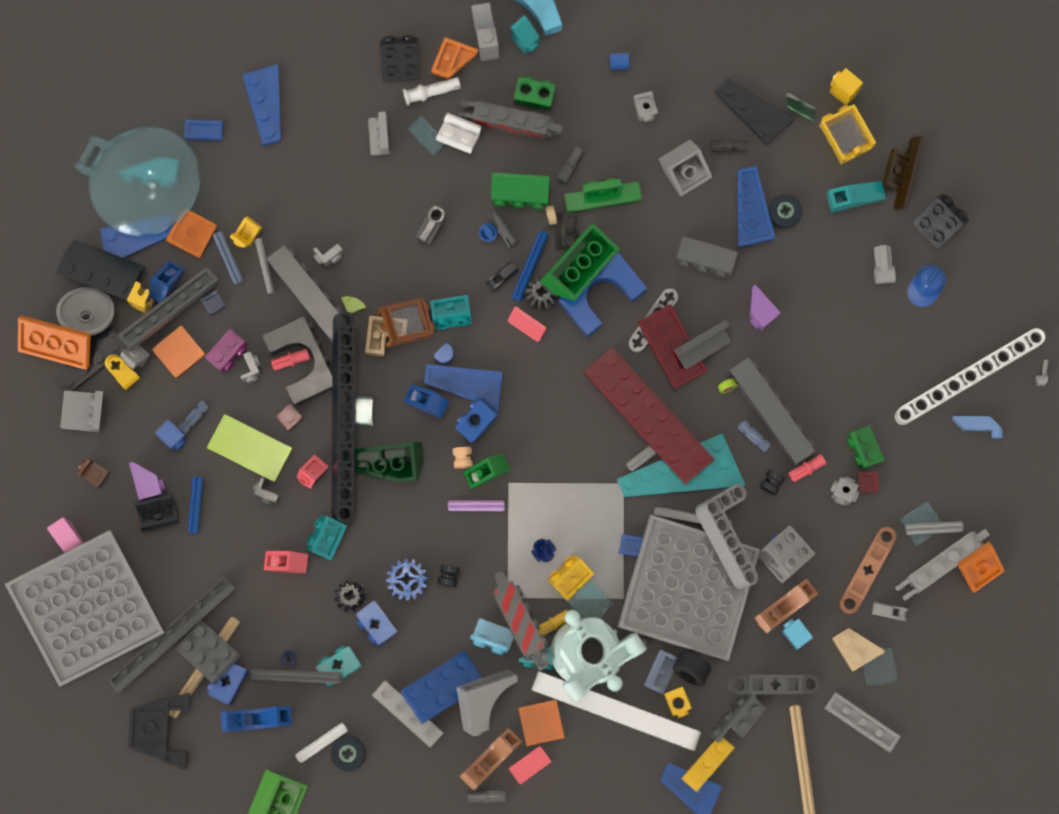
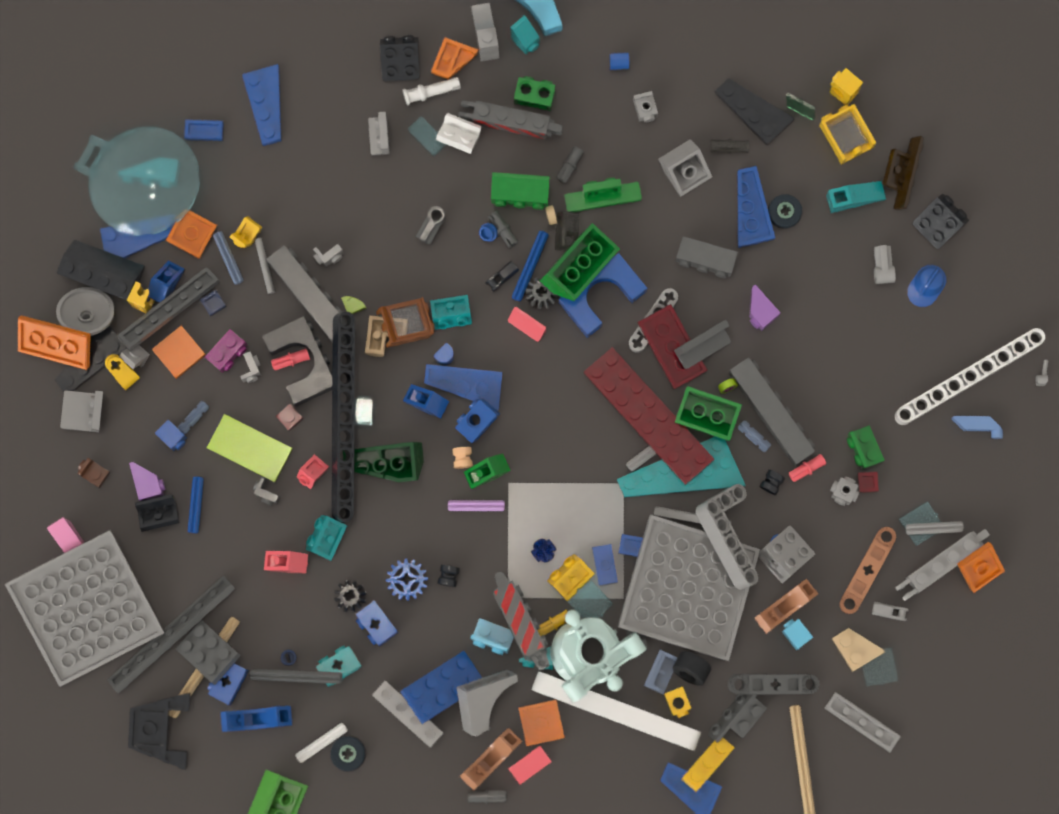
(605, 564): none -> blue plate
(708, 413): none -> green slope

